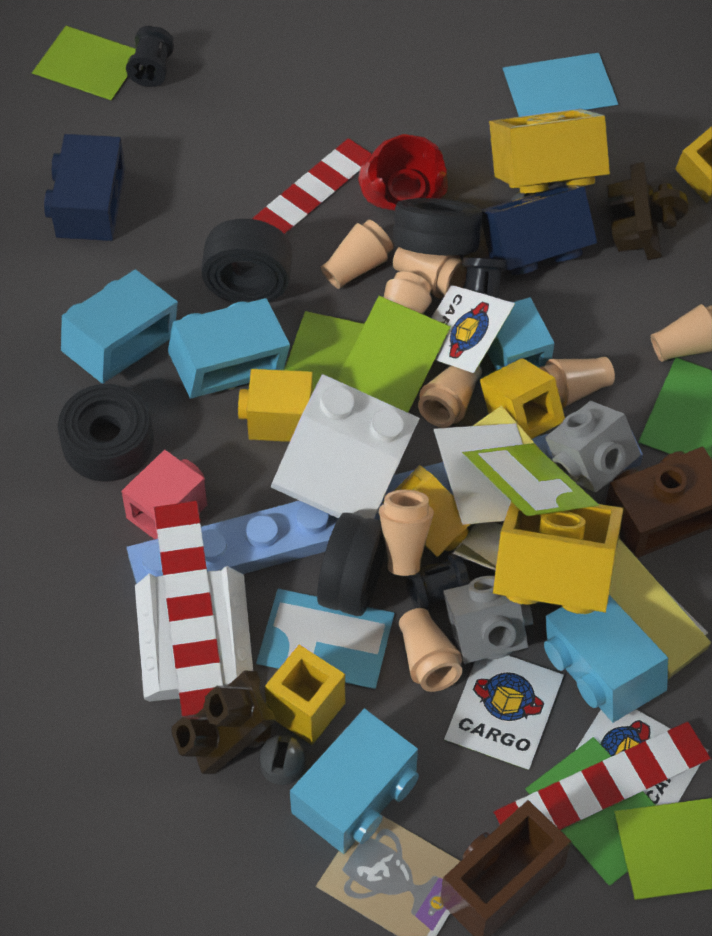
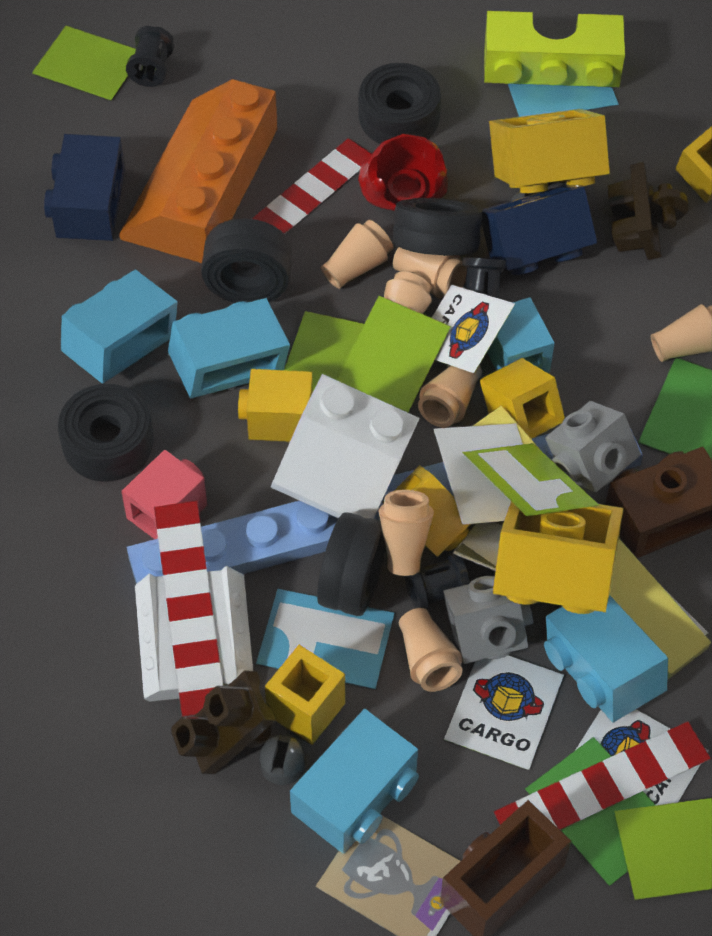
(204, 169): none -> orange slope
(399, 83): none -> black tyre
(523, 56): none -> neon yellow arch
(579, 377): light nougat cone -> none

